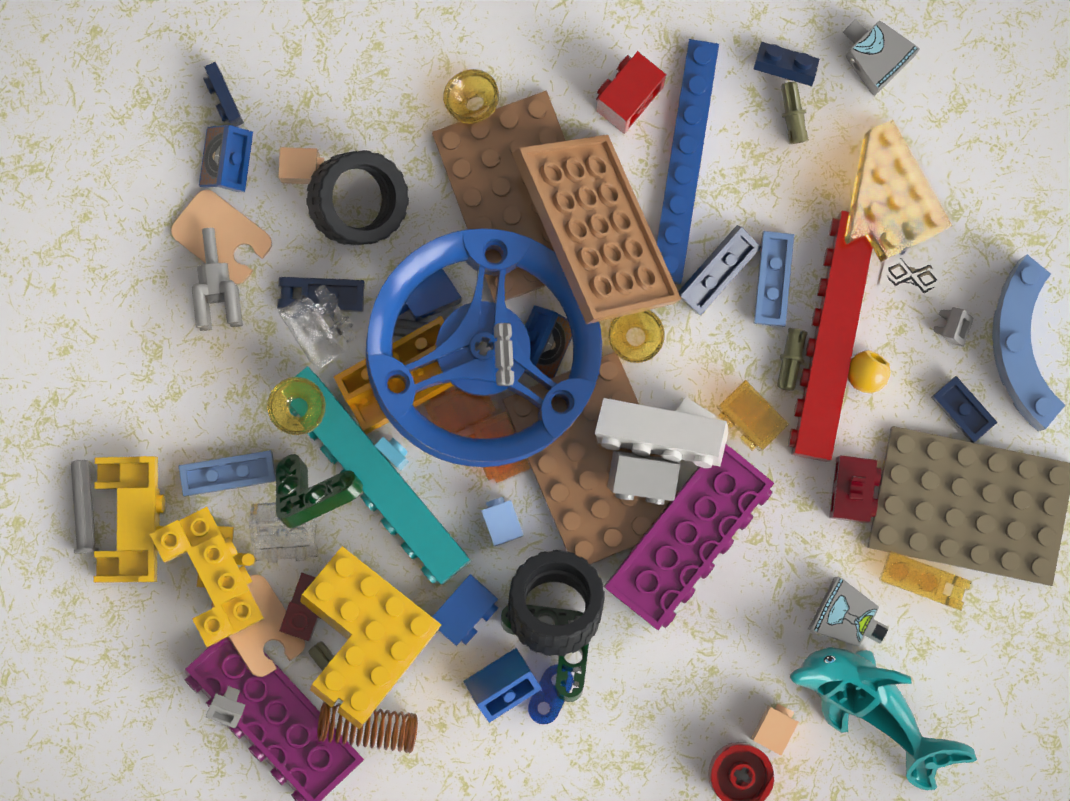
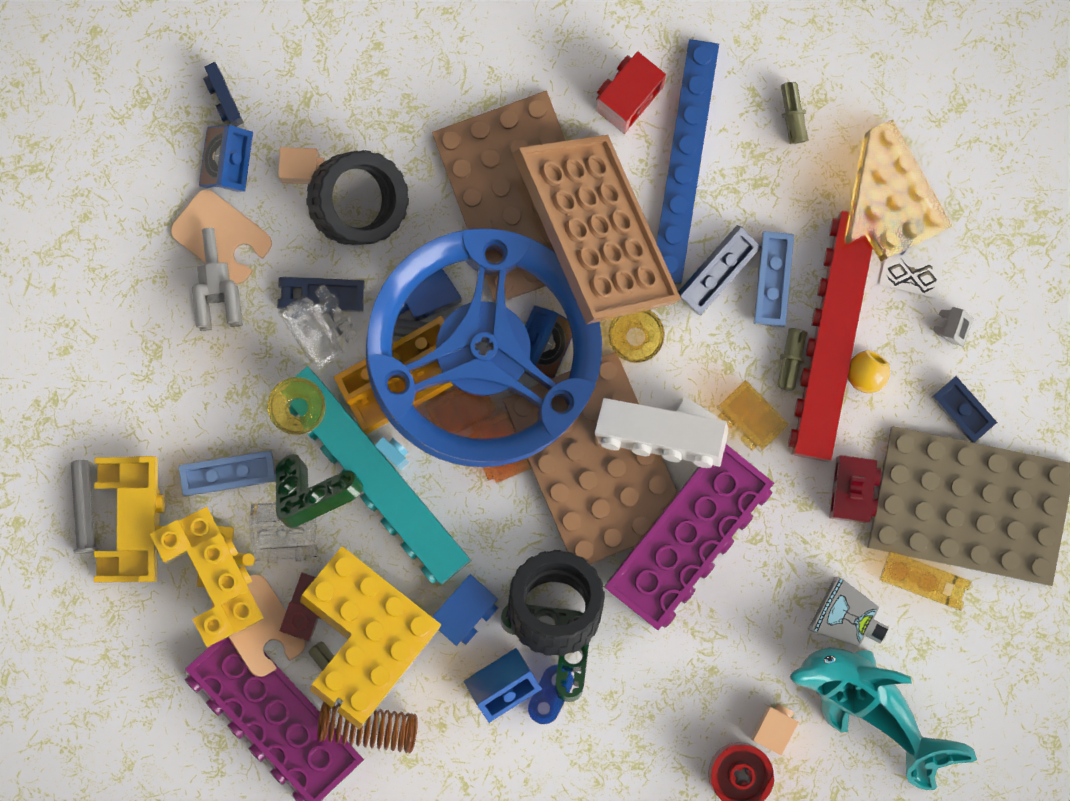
(226, 708): light grey tile -> none
(466, 86): clear yellow piece -> none
(501, 521): light blue brick -> none
(503, 354): light grey axle -> none
(643, 477): light grey brick -> none
(786, 63): dark blue plate -> none
(878, 53): light grey torso -> none
(1014, 348): medium blue brick -> none

